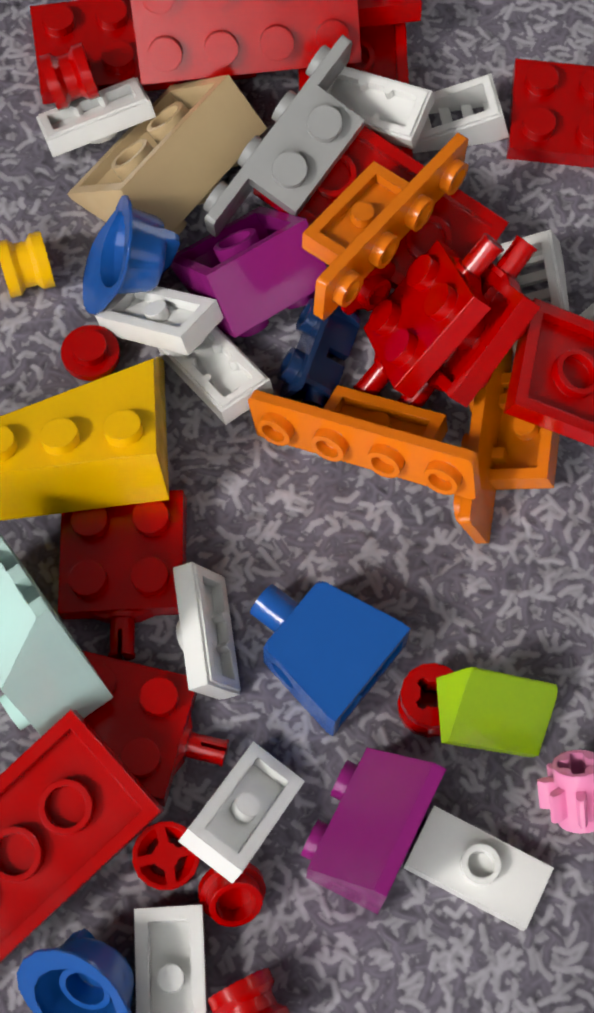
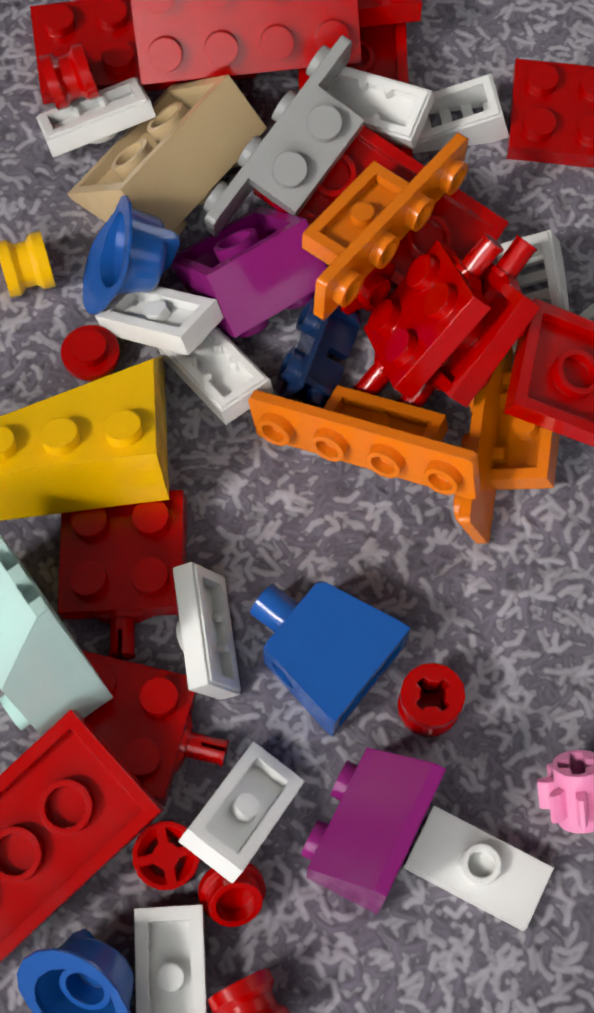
(494, 711): lime slope -> none

